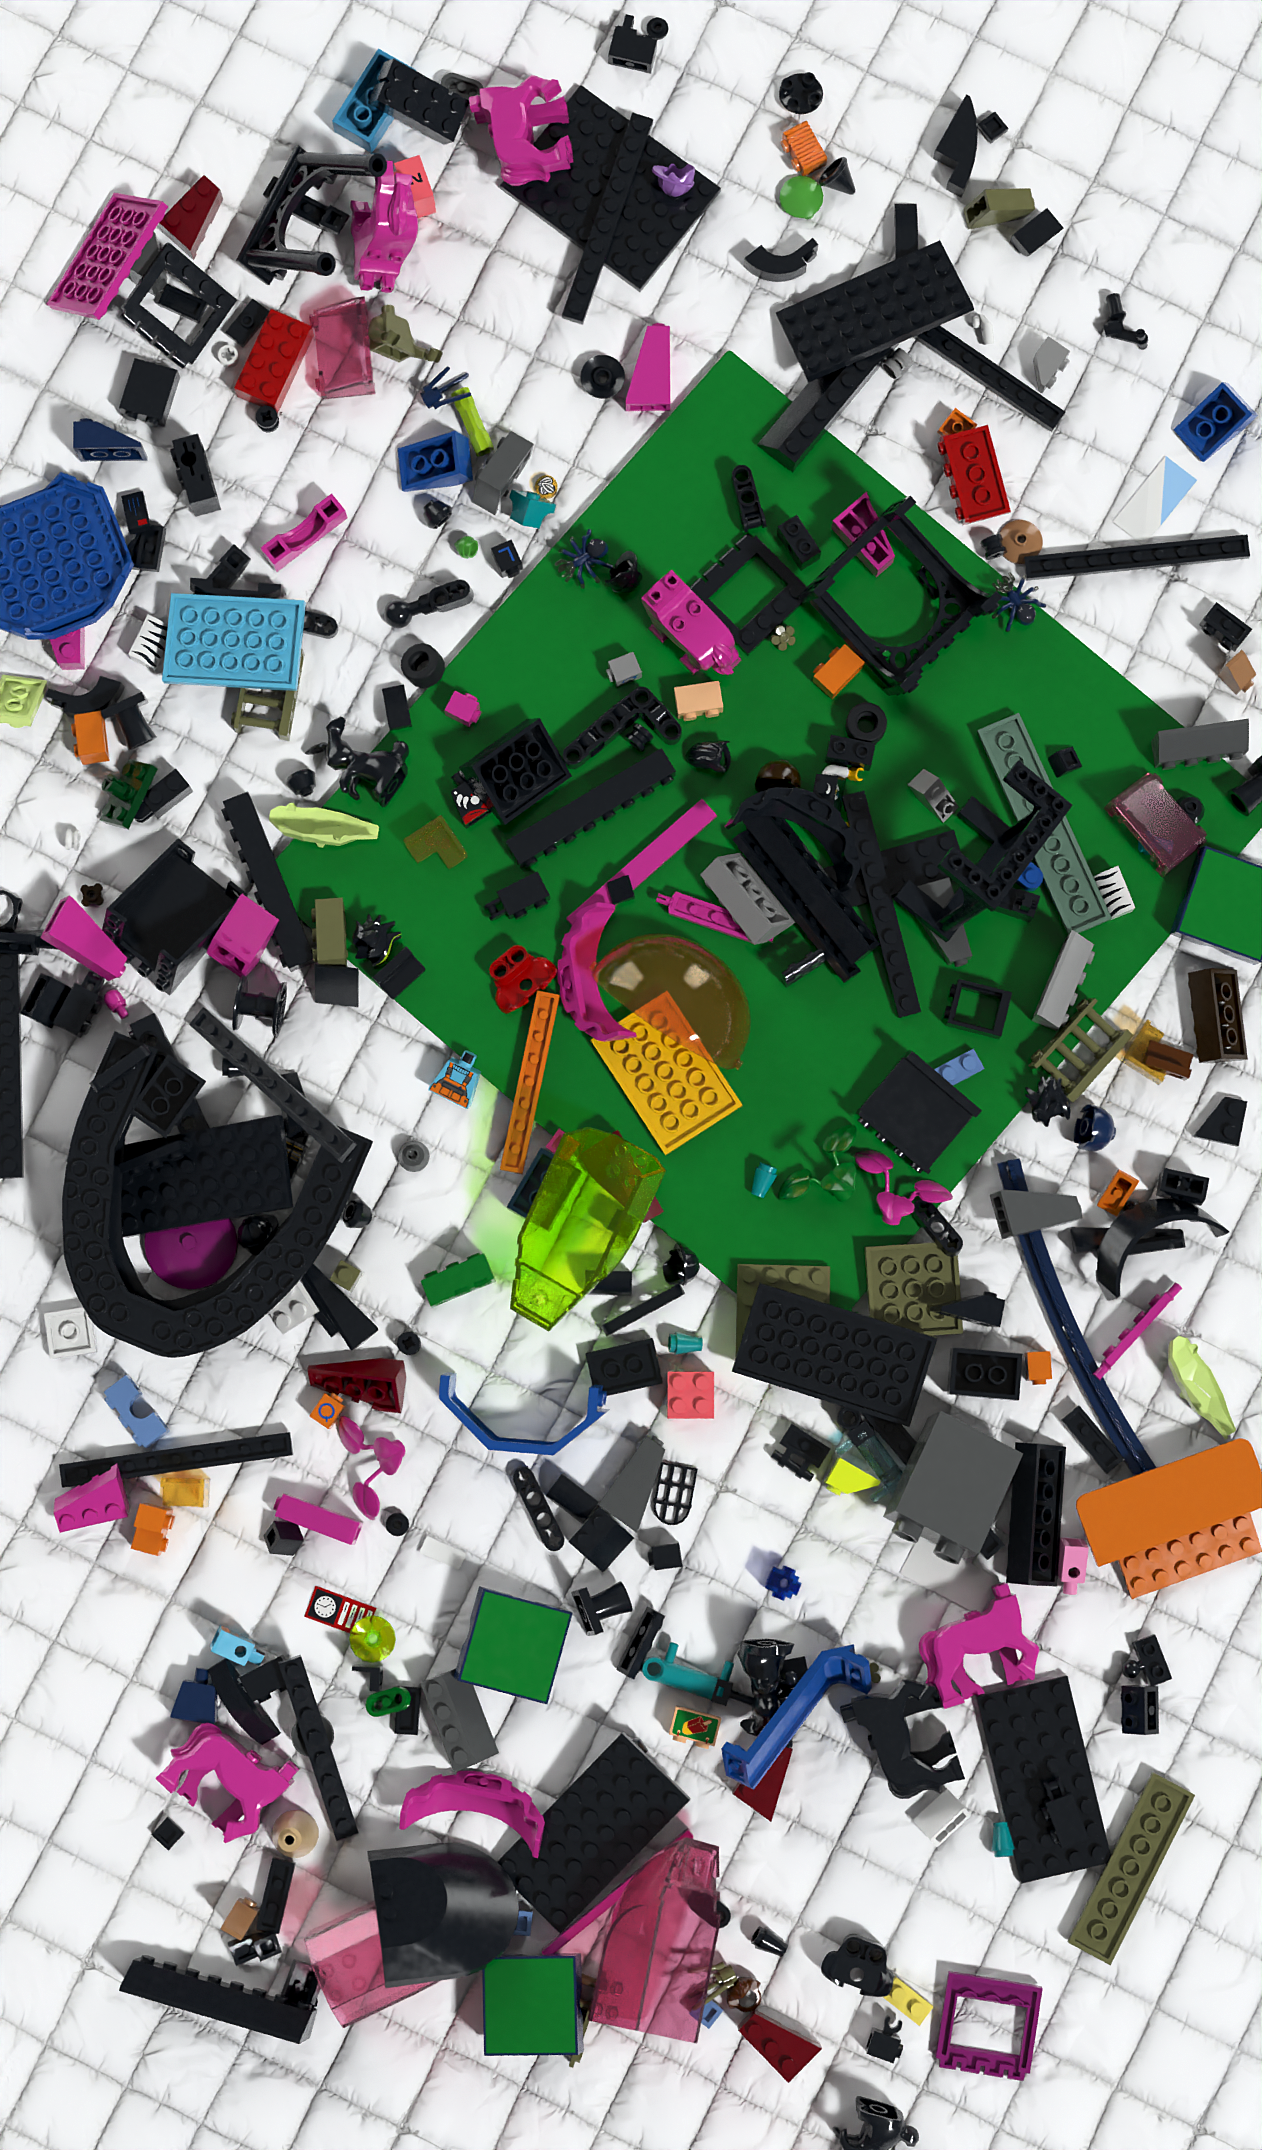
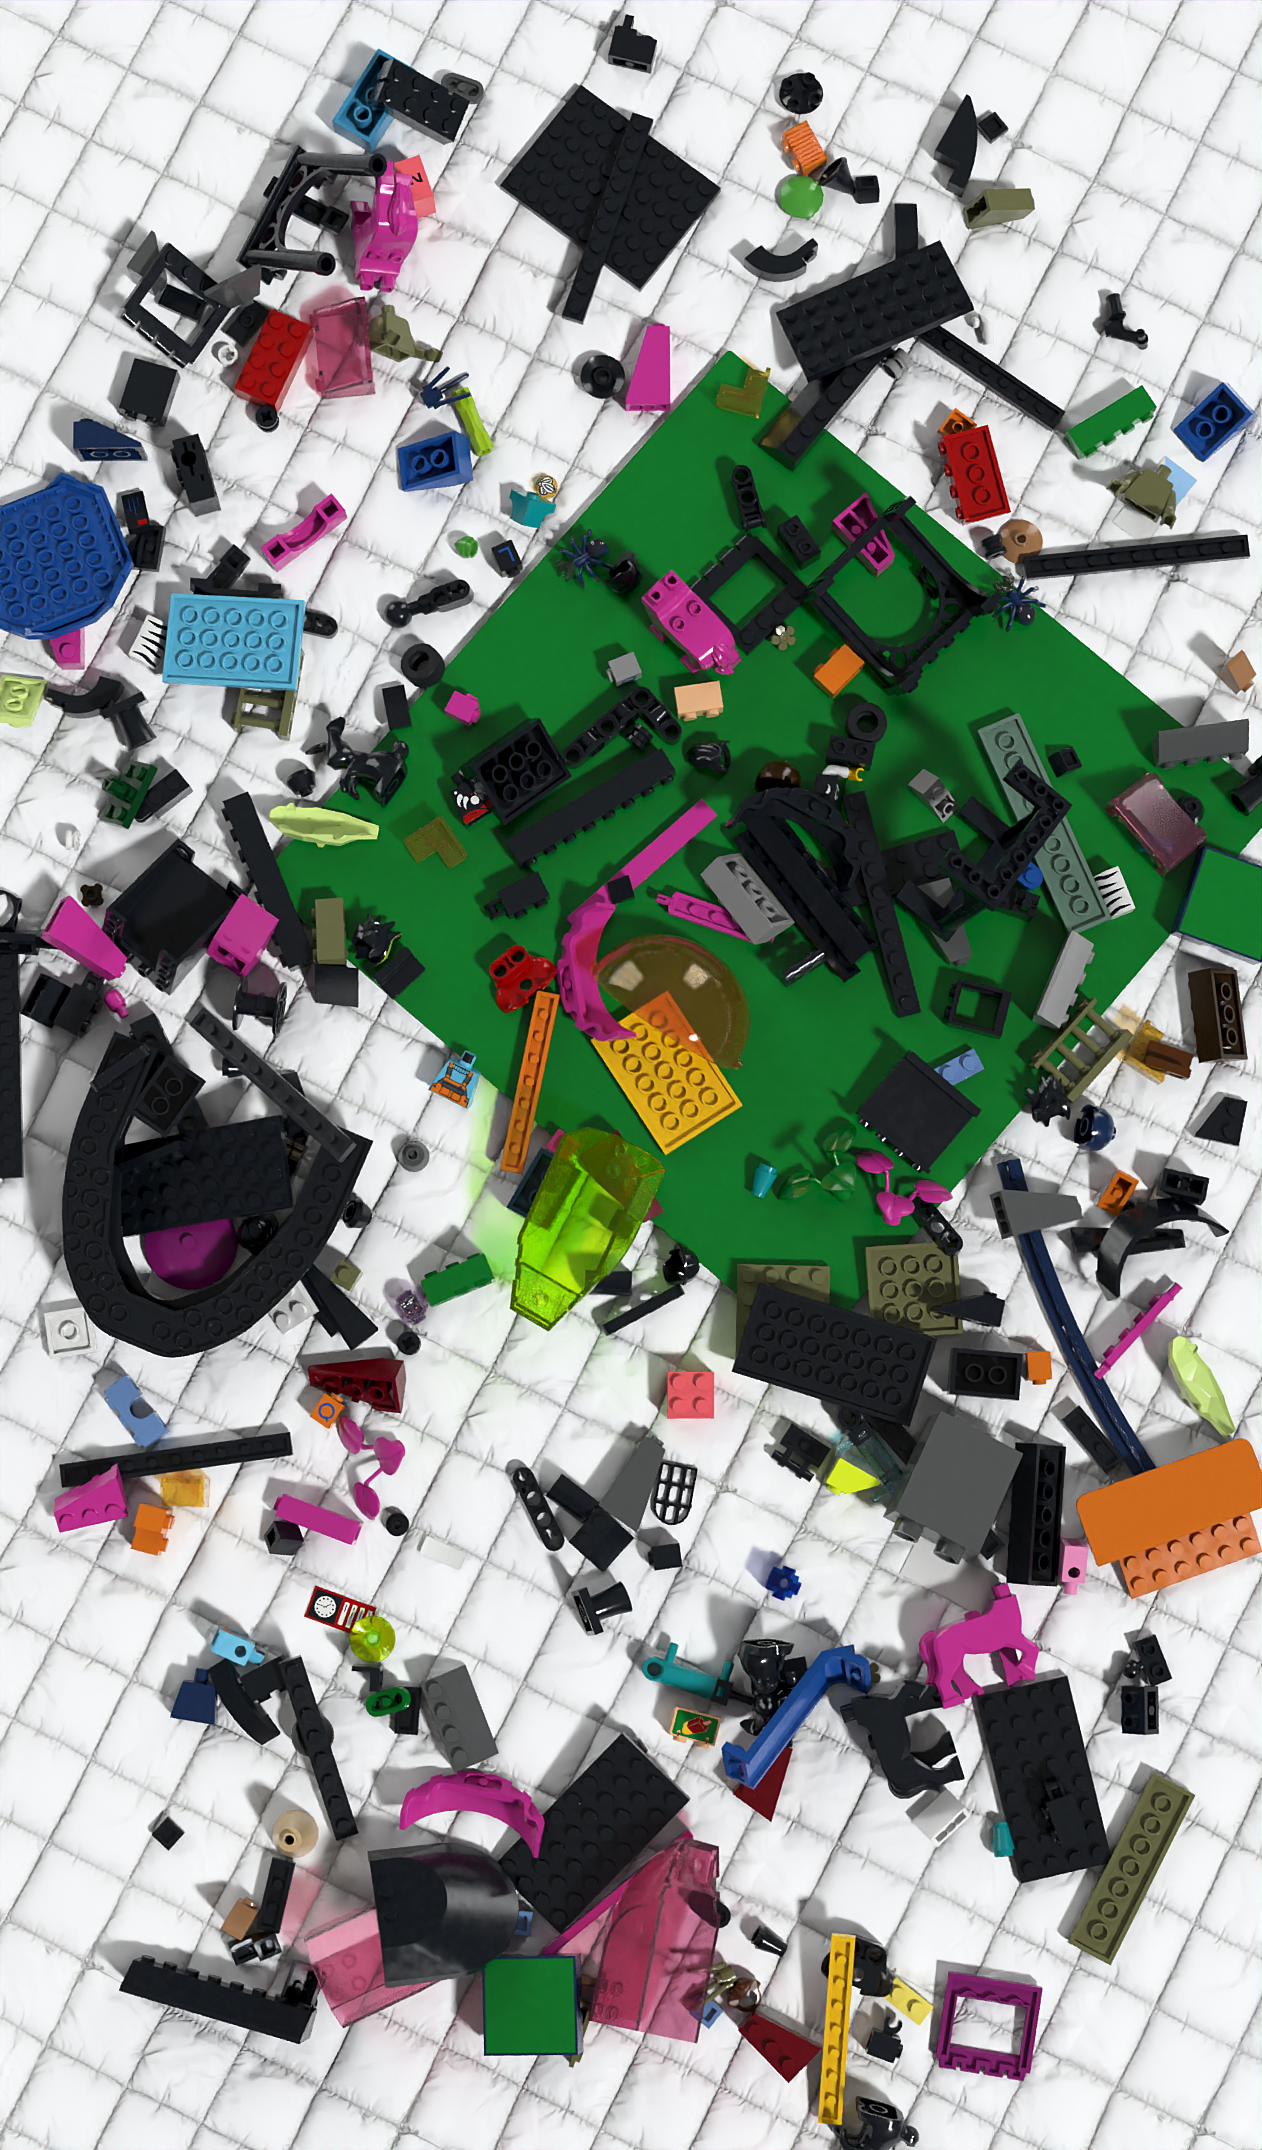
(91, 738): orange brick -> none
(107, 255): dark pink plate -> none
(192, 215): dark red wedge -> none
(236, 1768): dark pink piece -> none
(237, 289): none -> dark grey slope
(411, 1307): none -> clear purple head
(436, 513): black cone -> none
(491, 1441): blue panel -> none
(501, 471): dark grey wedge -> none
(512, 124): dark pink piece -> none
(513, 1645): green tile -> none
(625, 1367): black plate -> none
(640, 1643): black plate -> none
(657, 34): black plate -> none
(675, 180): medium lavender piece -> none
(683, 1343): teal cone -> none
(745, 400): none -> clear yellow panel
(836, 2028): none -> yellow plate
(867, 189): none -> black slope
(1036, 233): black brick -> none
(1048, 361): light grey slope -> none
(1111, 422): none -> green brick
(1148, 494): none -> olive torso
(1225, 627): black bracket -> none

